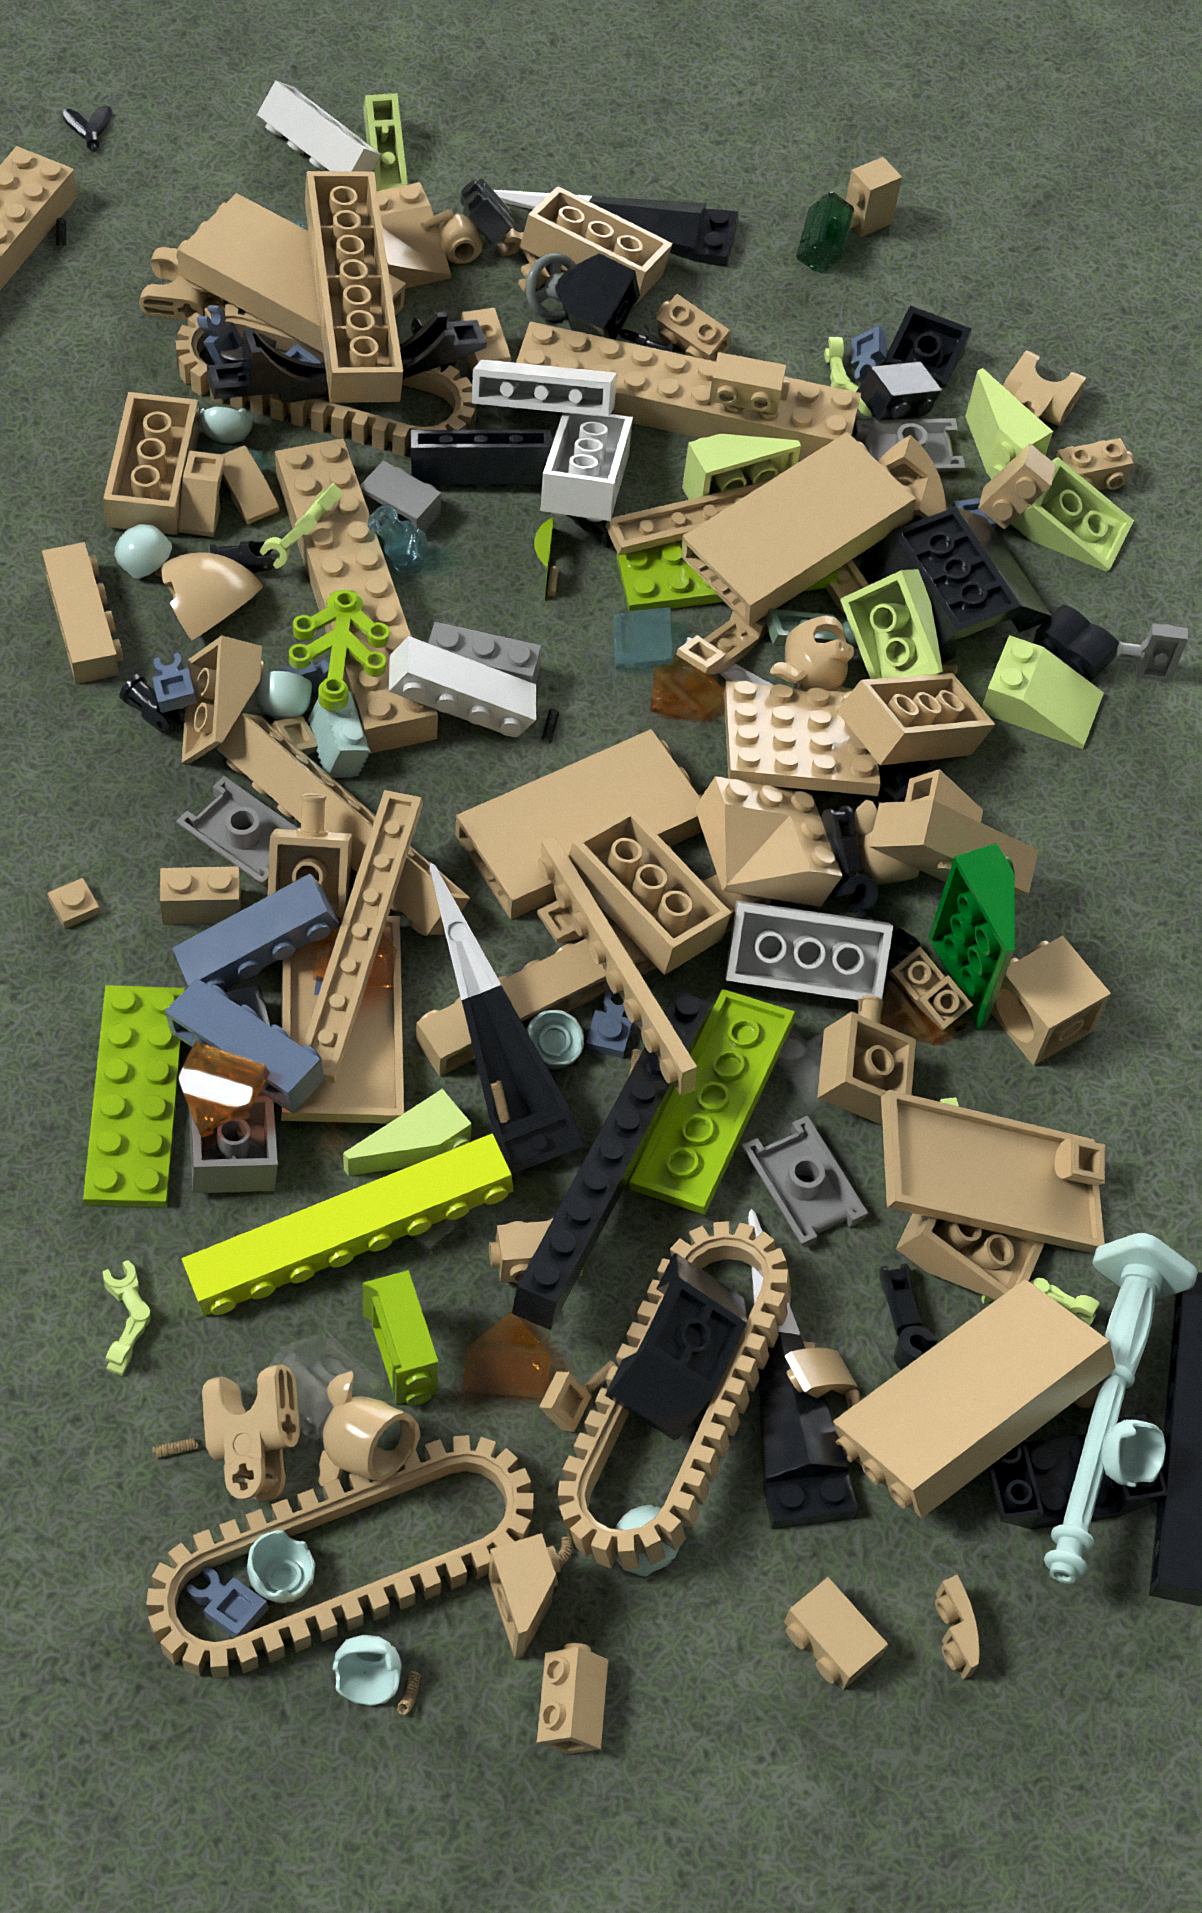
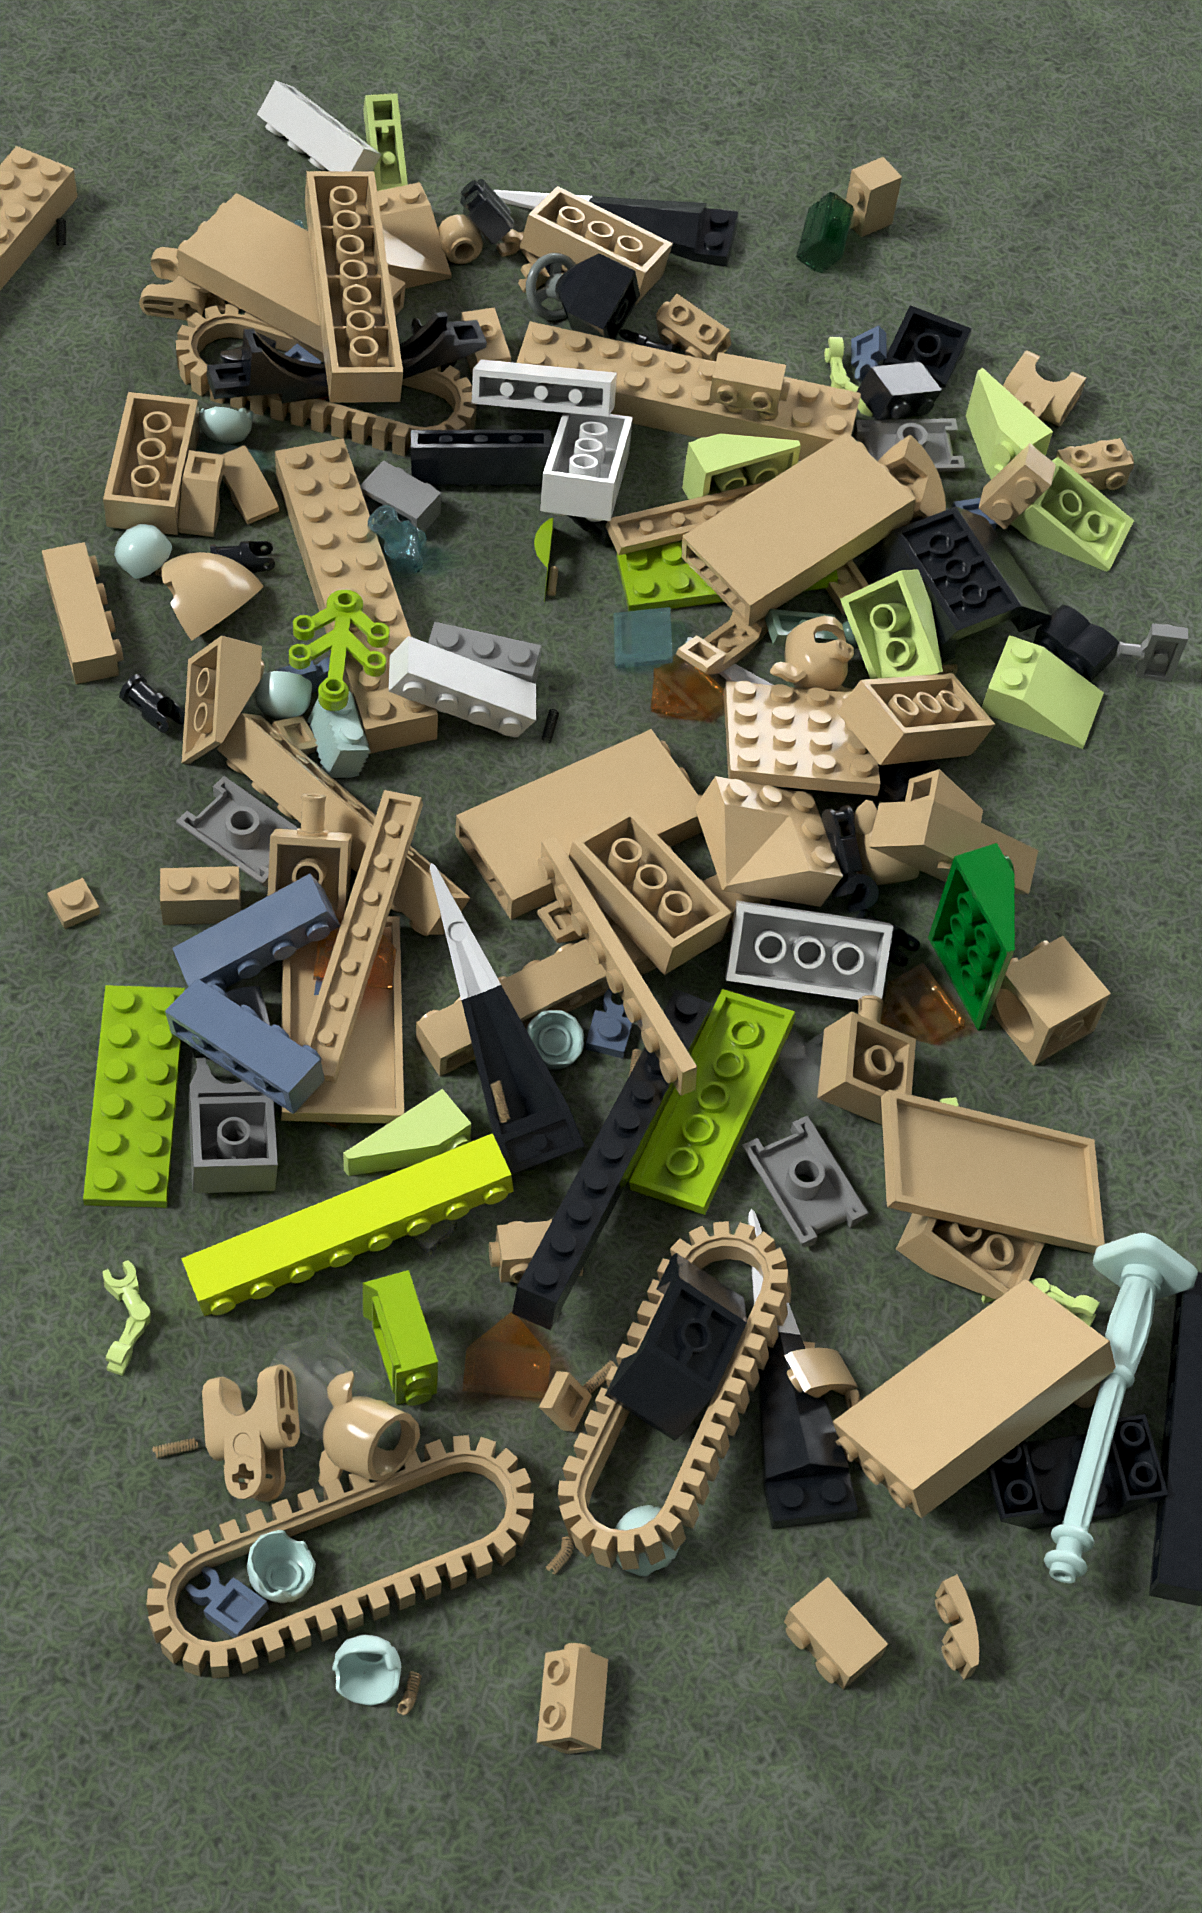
(91, 129): black piece -> none
(173, 685): sand blue plate -> none
(219, 1086): clear orange slope -> none
(222, 334): sand blue plate -> none
(304, 525): yellowish green piece -> none
(437, 220): tan leg -> none
(523, 1587): tan slope -> none
(906, 1317): black piece -> none
(930, 989): tan slope -> none
(1081, 1161): tan brick -> none
(1133, 1452): light aqua hair -> none

